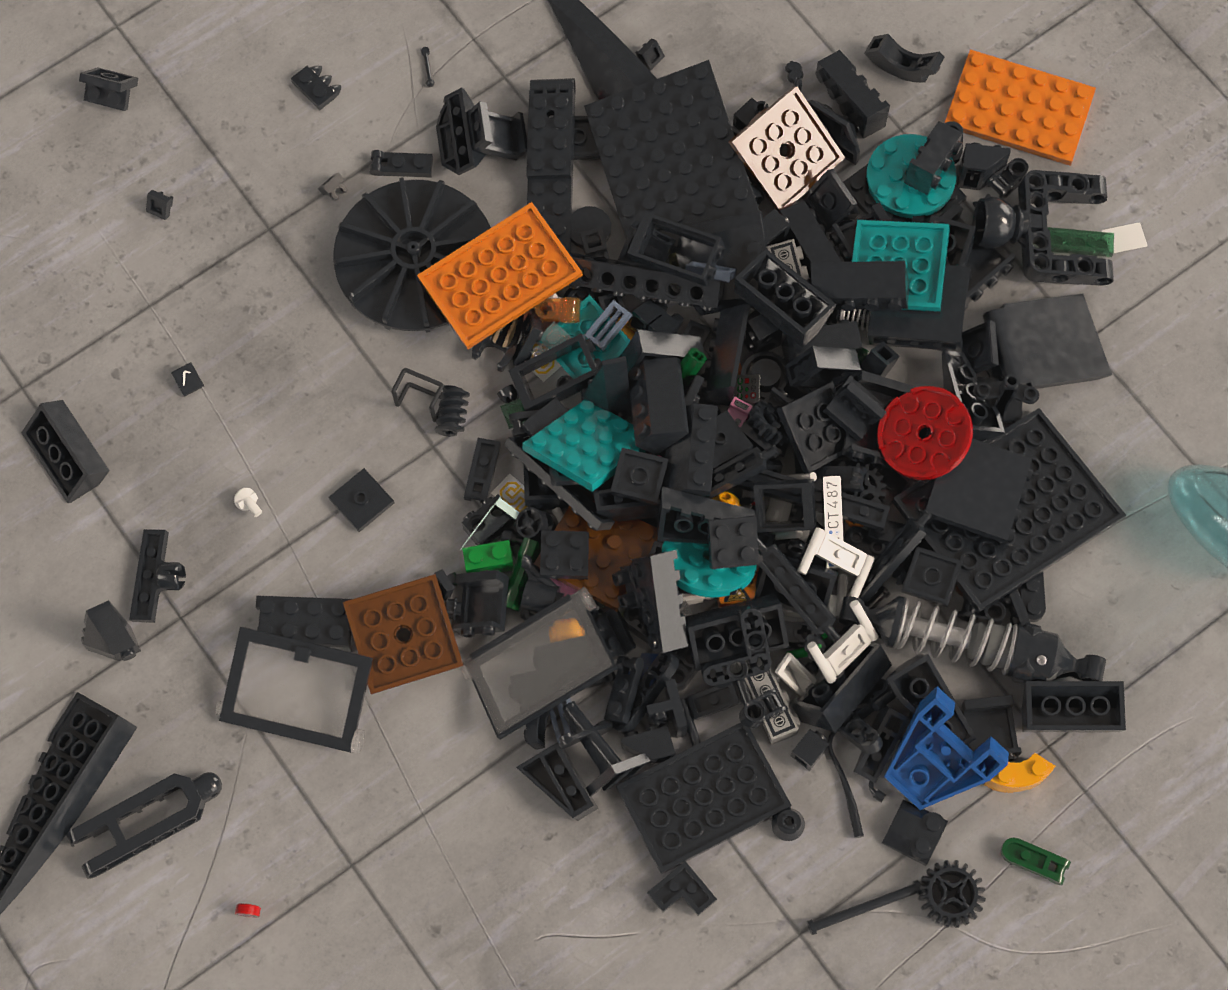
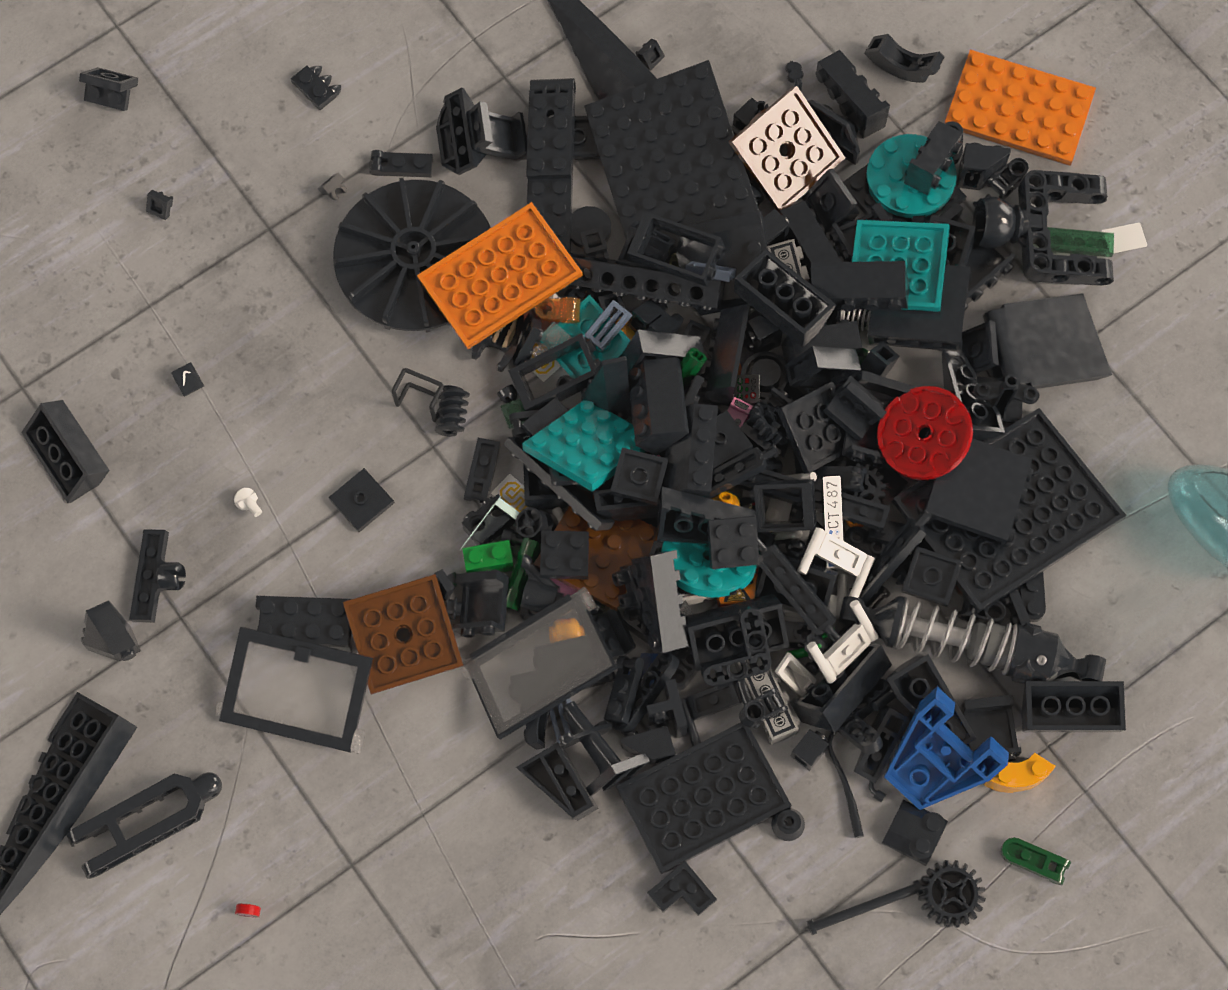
(425, 52): black hinge -> none

